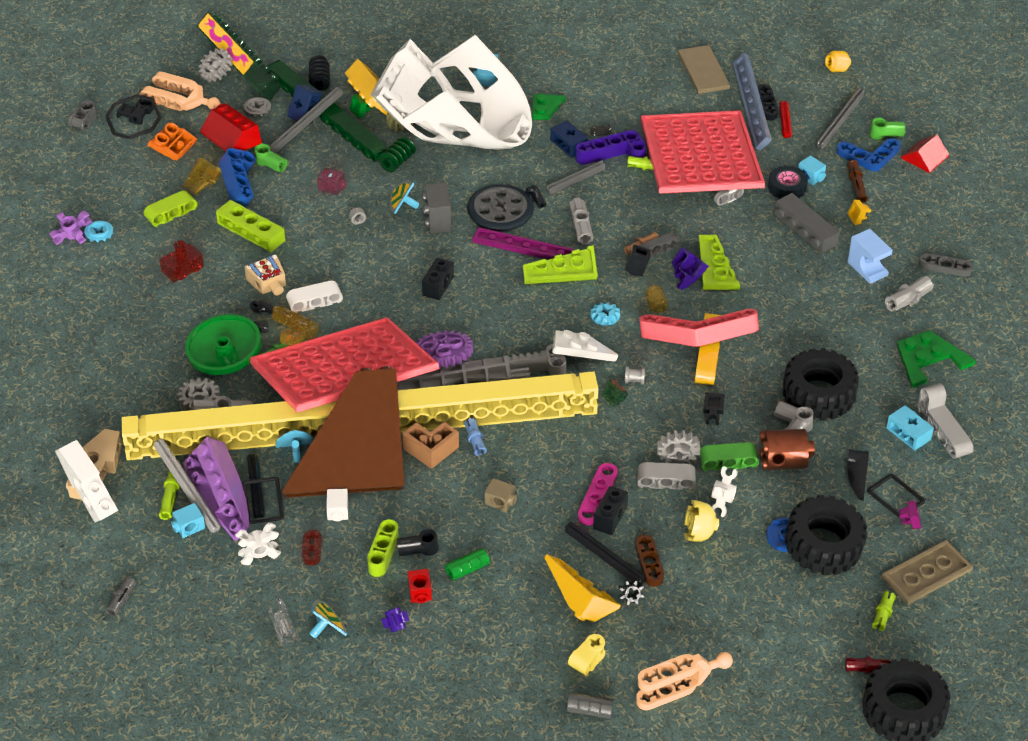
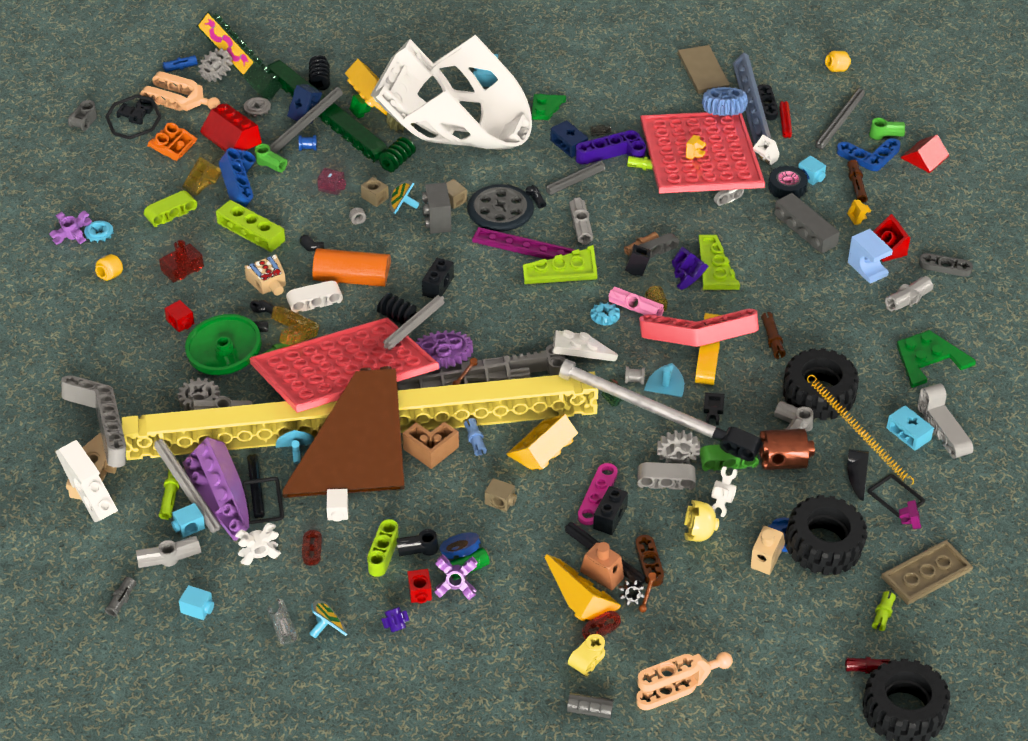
(103, 399): none -> light grey beam
(108, 267): none -> yellow head
(168, 552): none -> light grey piece
(179, 316): none -> red brick
(180, 63): none -> blue pin
(196, 602): none -> medium azure brick
(308, 142): none -> blue bush
(309, 244): none -> black arm
(351, 267): none -> orange brick
(374, 191): none -> dark tan brick
(396, 308): none -> black piece
(411, 324): none -> light grey axle
(457, 193): none -> dark tan brick
(460, 545): none -> blue tile
(462, 584): none -> pin
(473, 362): none -> dark orange hinge
(544, 442): none -> slope
(599, 622): none -> clear red beam
(603, 565): none -> nougat torso
(627, 300): none -> bright pink piece
(652, 577): none -> dark orange hinge
(666, 381): none -> medium azure shield
(693, 147): none -> yellow tile
(724, 101): none -> medium blue gear
(733, 441): none -> flat silver piece
(767, 150): none -> white leg
(770, 545): none -> tan torso
(774, 339): none -> reddish brown pin
(859, 430): none -> yellow piece
(894, 236): none -> red slope

